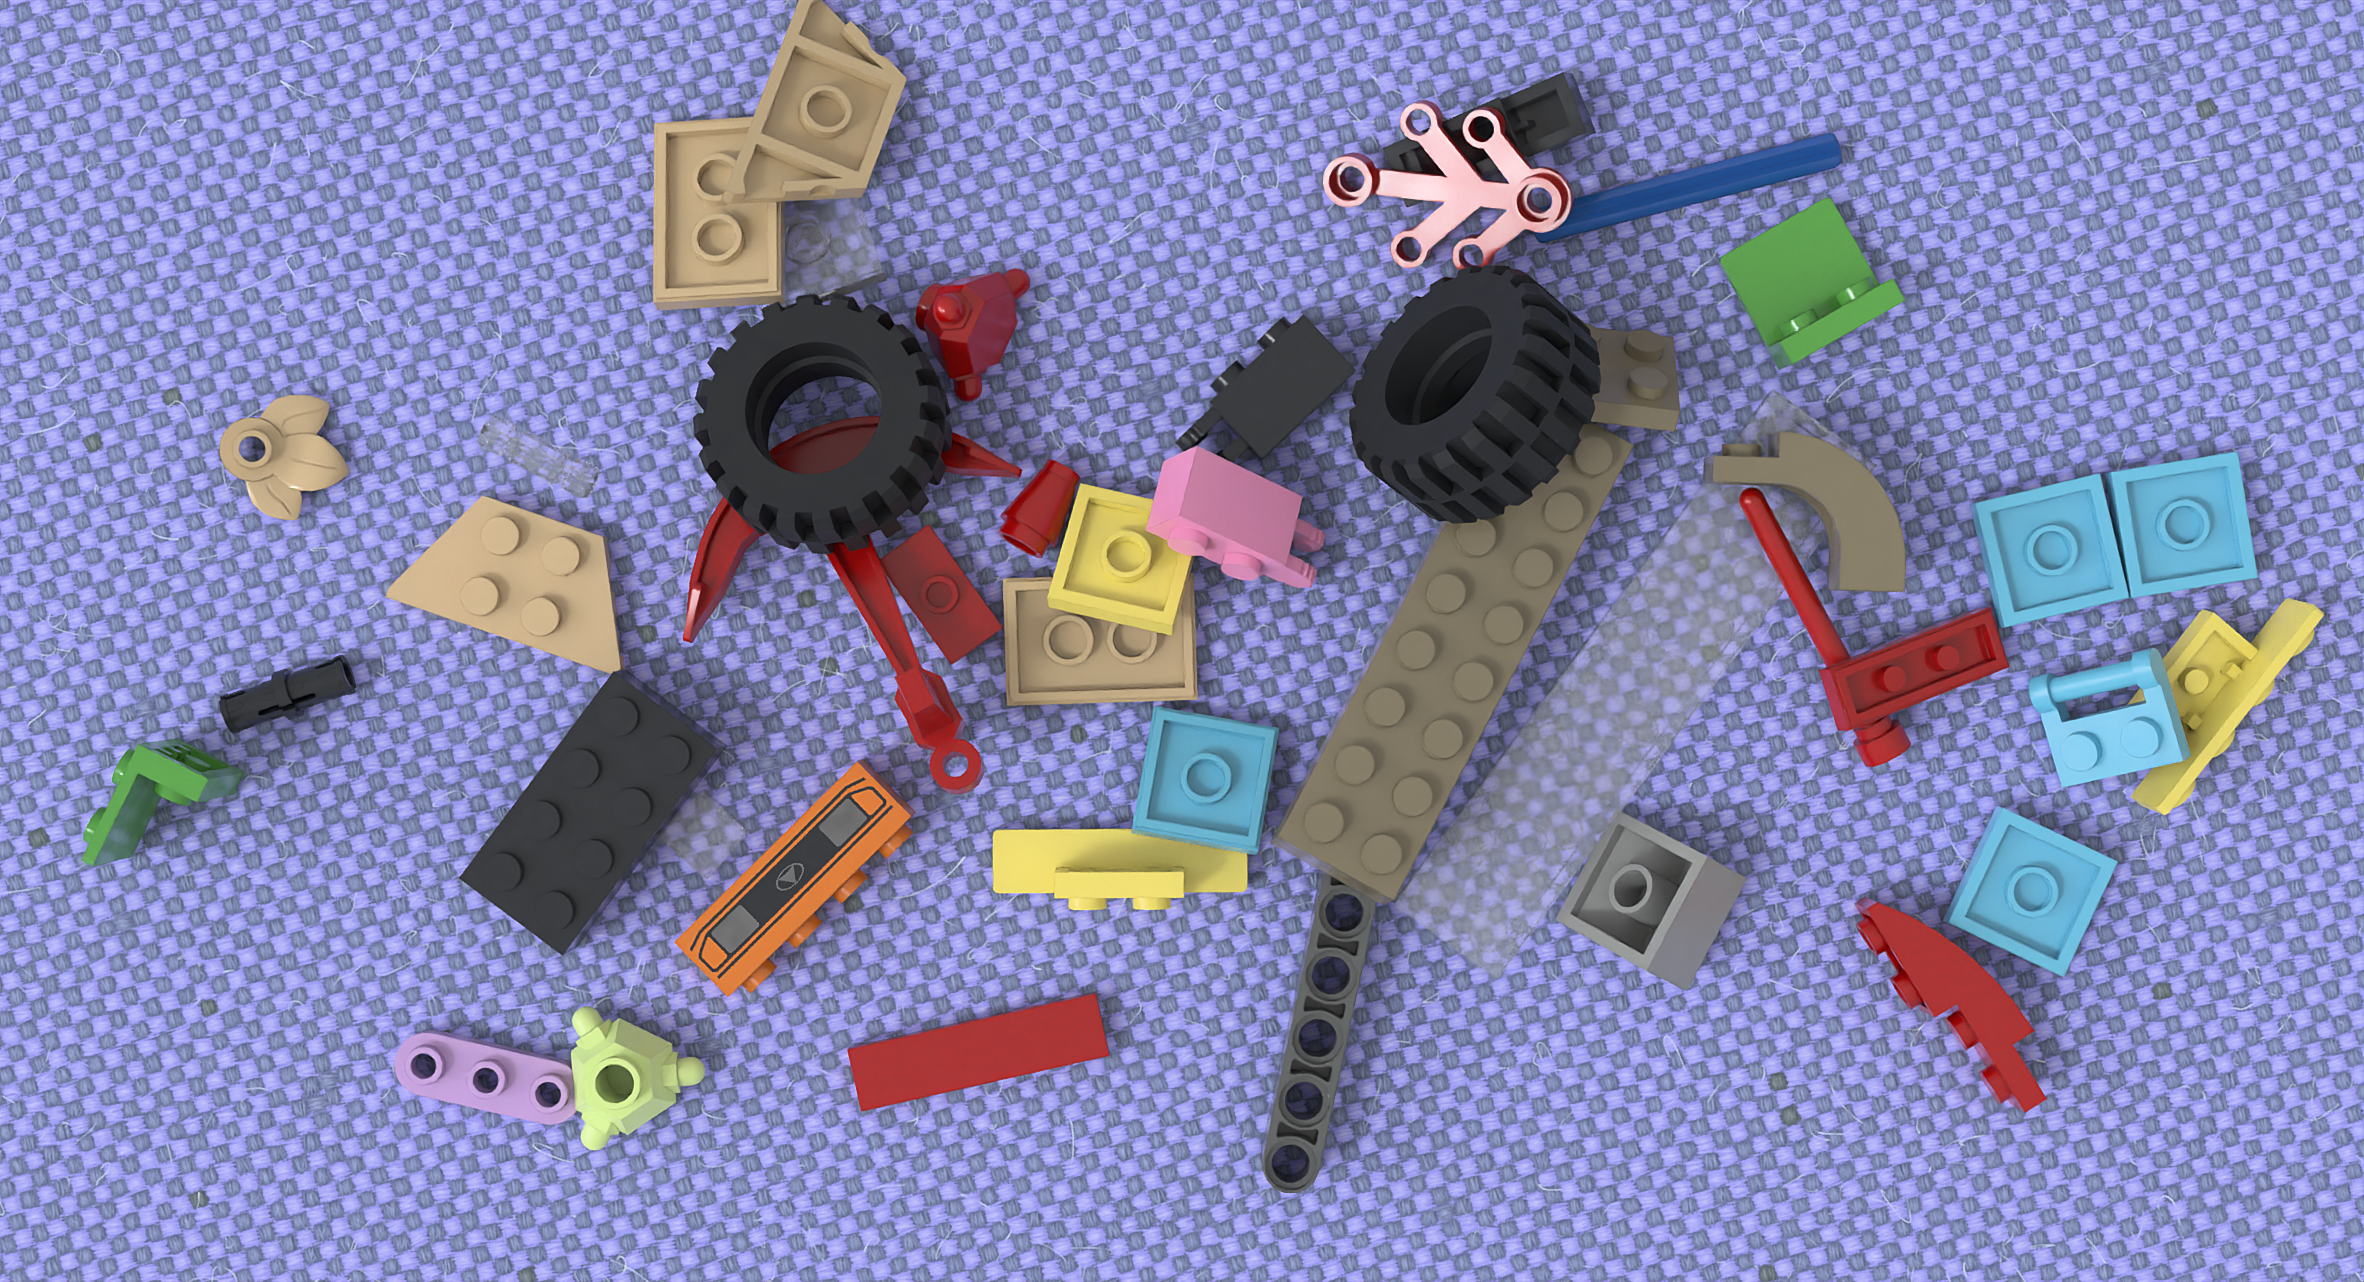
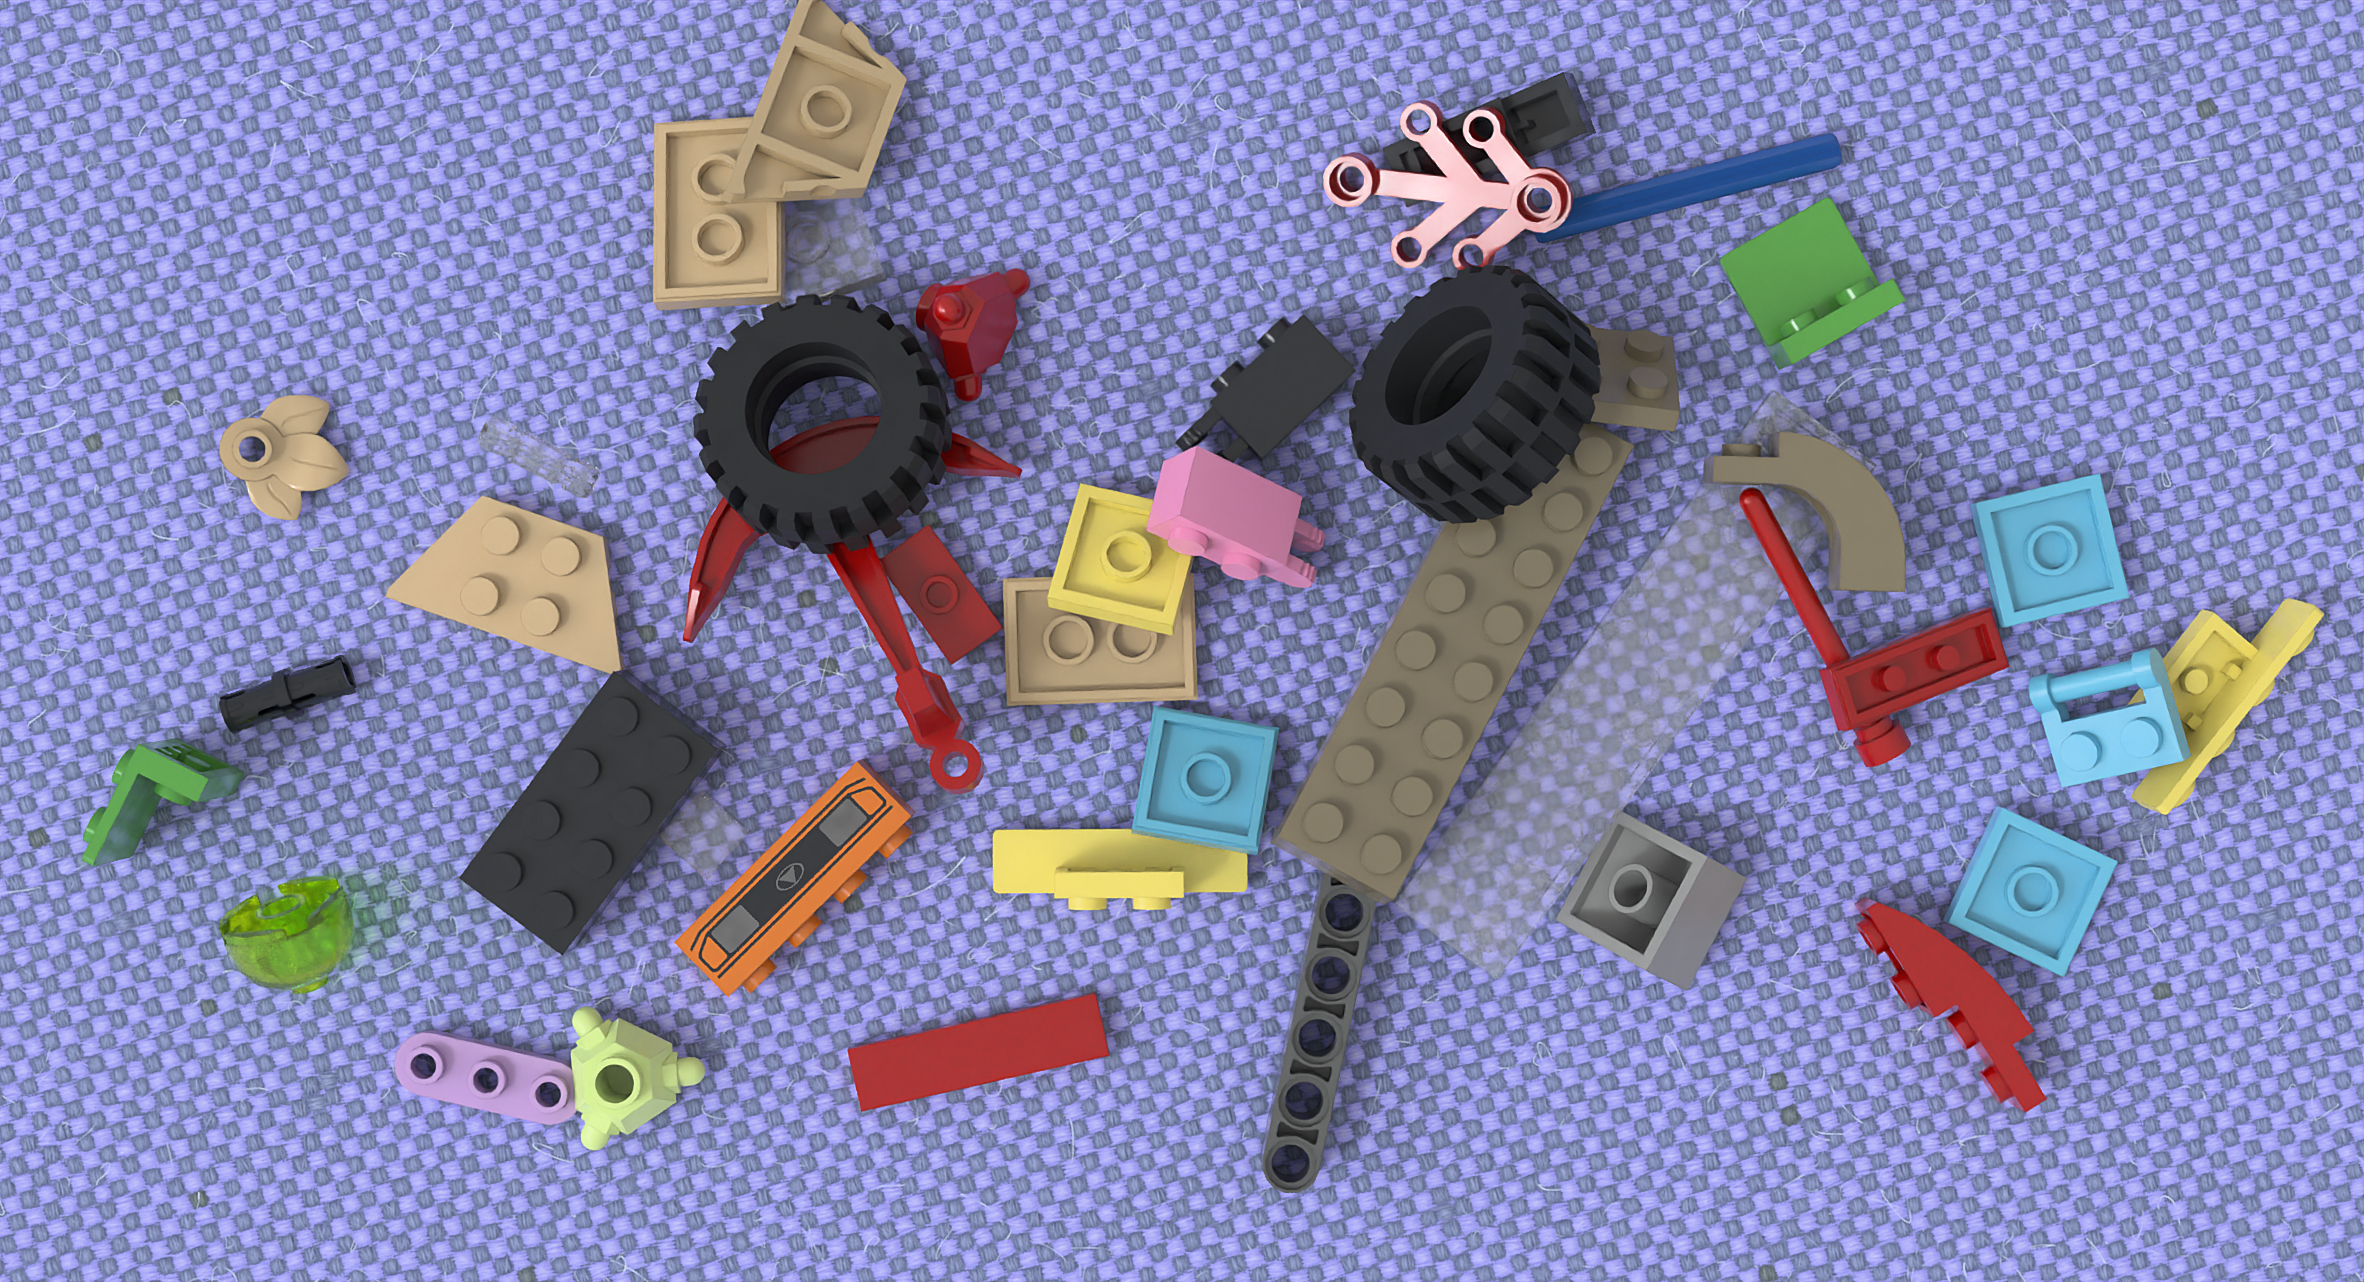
(291, 938): none -> clear neon green cylinder
(1039, 510): red cone -> none
(2181, 524): medium azure plate -> none

